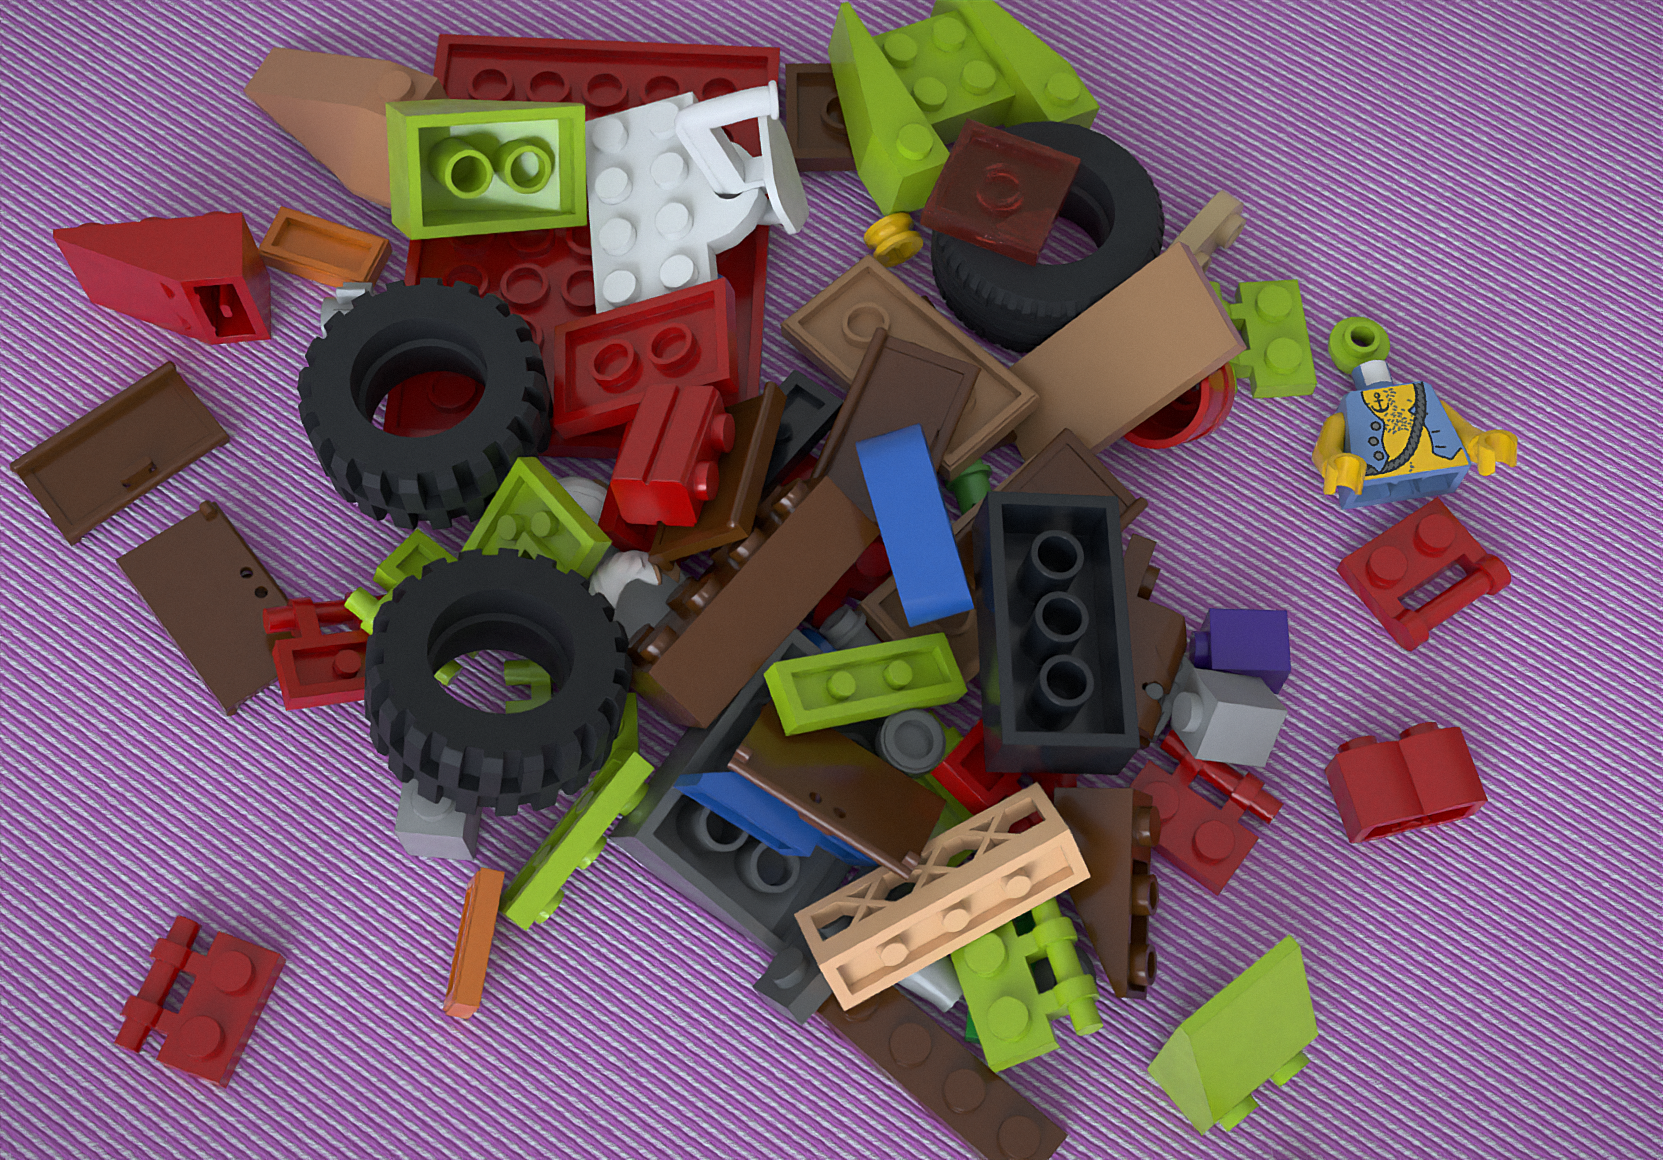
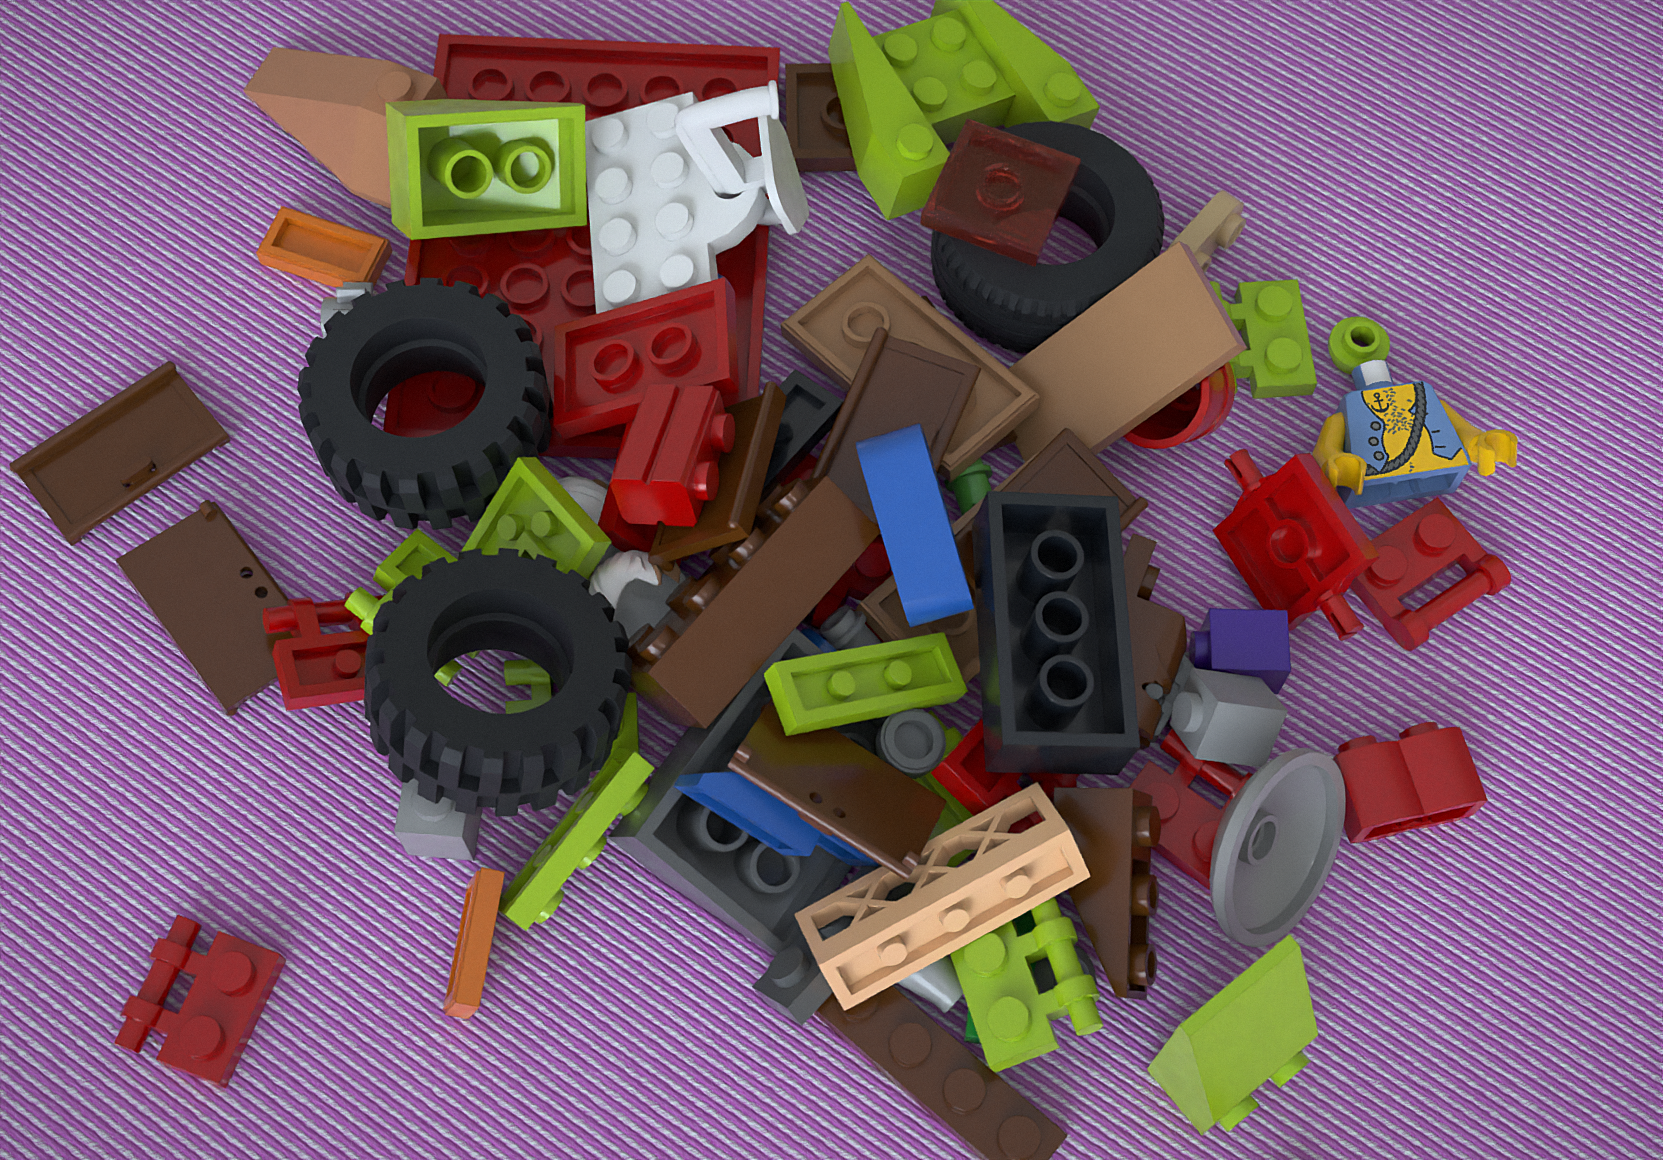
(176, 273): red slope -> none
(893, 239): yellow bush -> none
(1276, 846): none -> light grey dish
(1295, 541): none -> red plate

